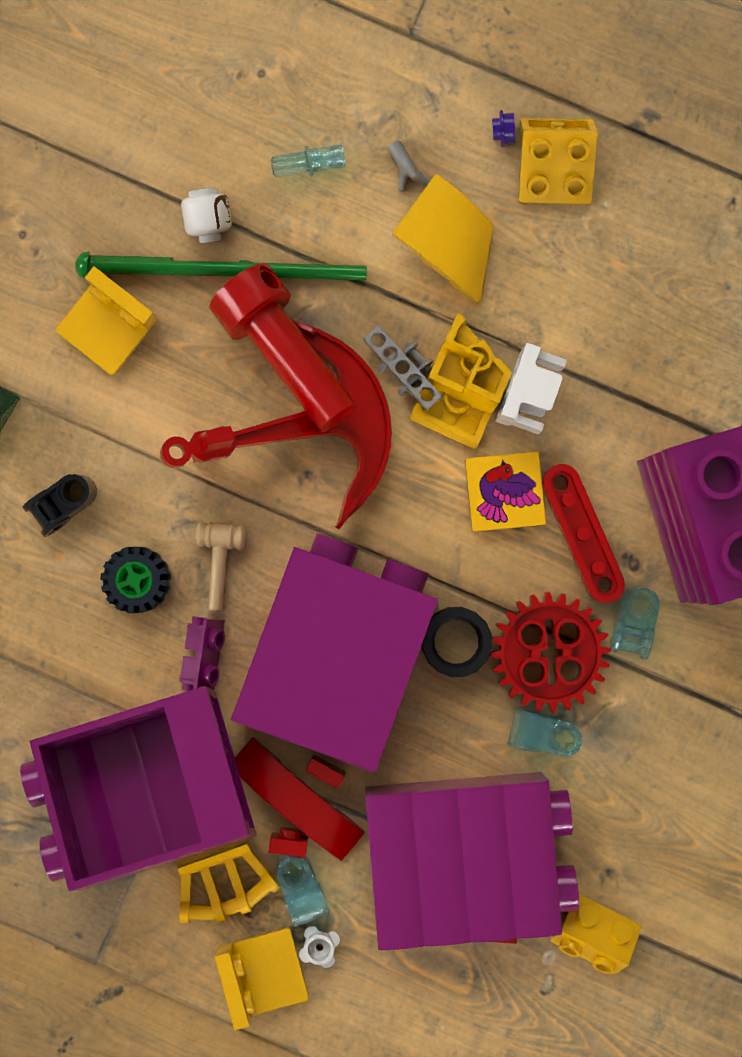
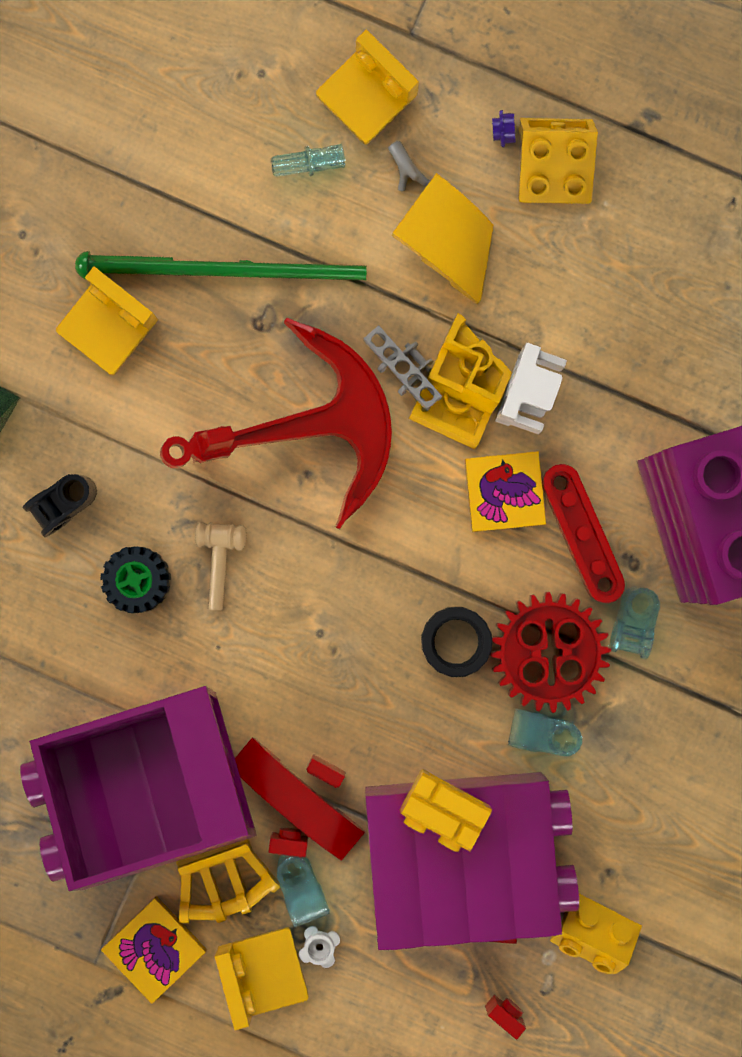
(154, 949): none -> tile
(206, 214): white head -> none
(207, 639): magenta hinge -> none
(254, 307): red piece -> none
(336, 653): magenta brick -> none
(368, 89): none -> yellow bracket
(445, 811): none -> yellow brick
(506, 1015): none -> red plate

